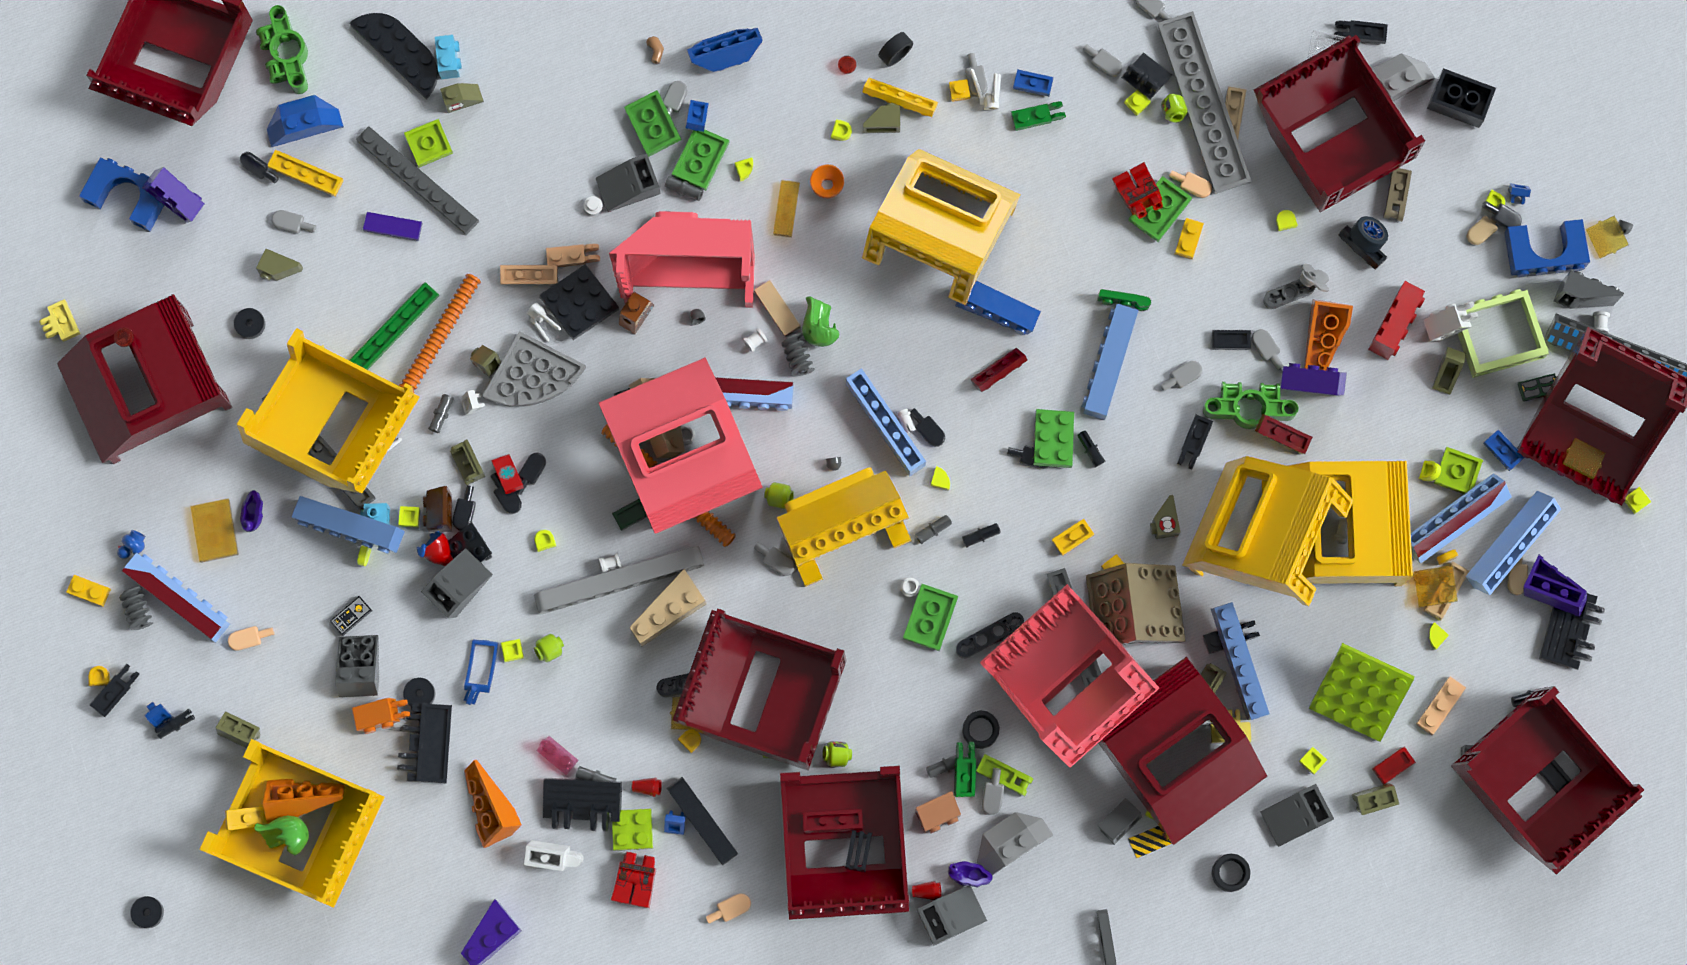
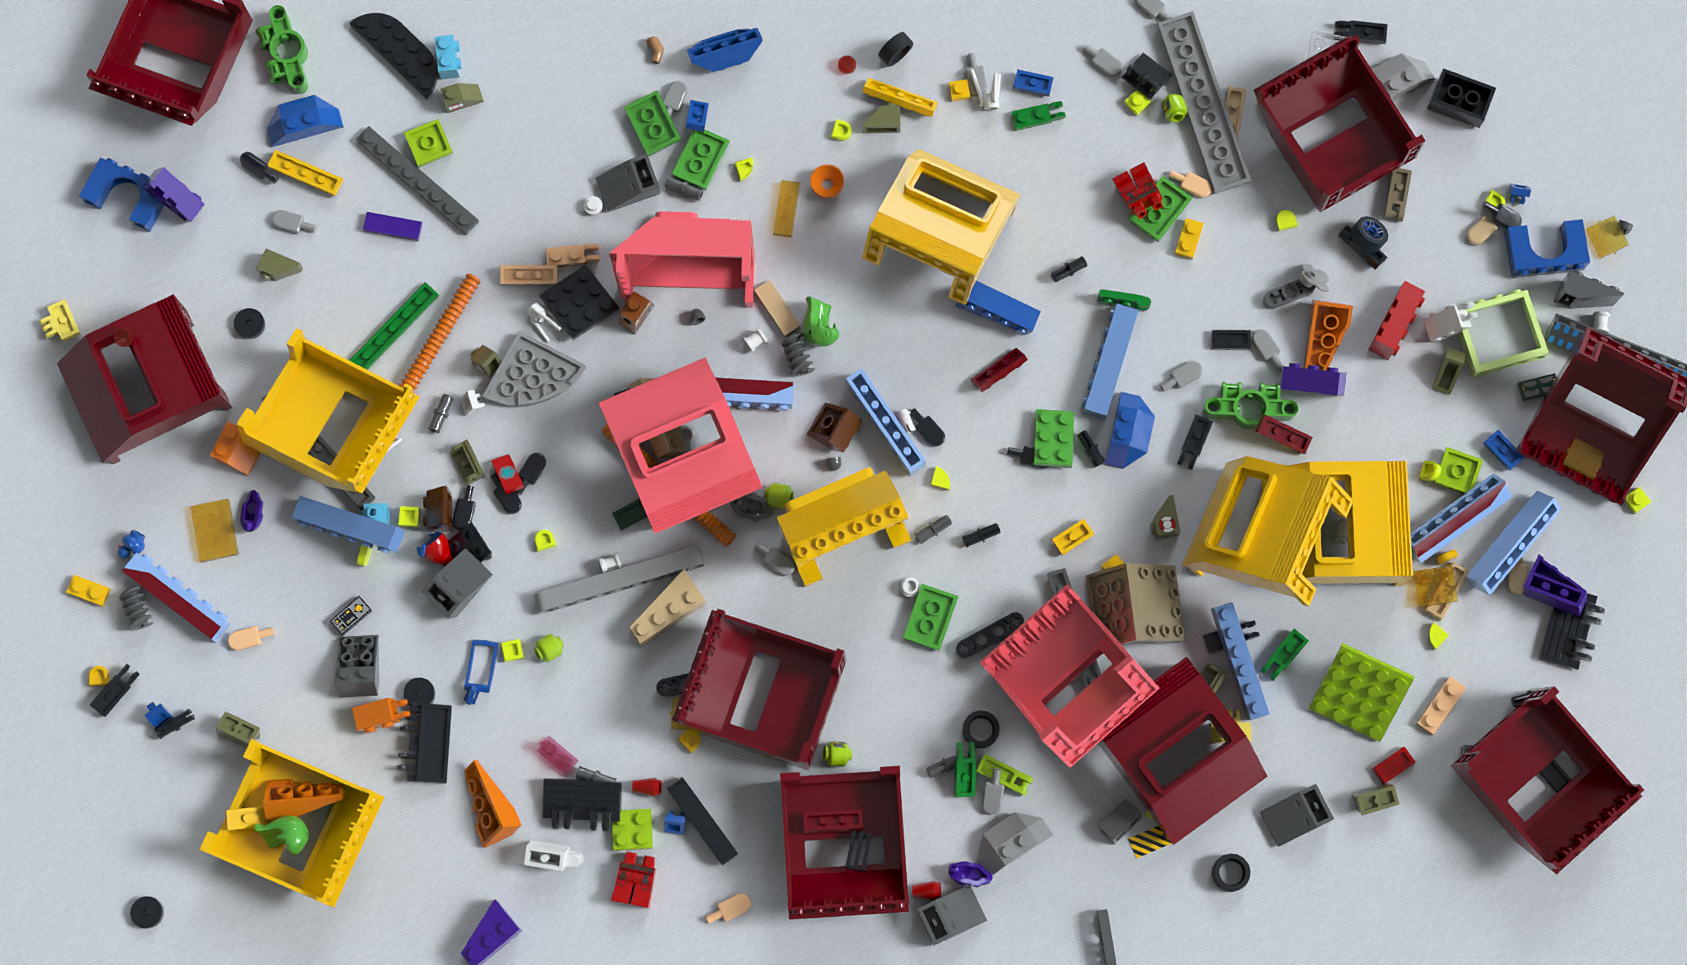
(233, 452): none -> orange slope
(751, 507): none -> dark grey arm
(834, 427): none -> reddish brown slope
(938, 812): nougat slope -> none
(1069, 269): none -> black axle
(1130, 431): none -> blue wedge
(1286, 652): none -> green hinge
(1313, 760): neon yellow plate -> none

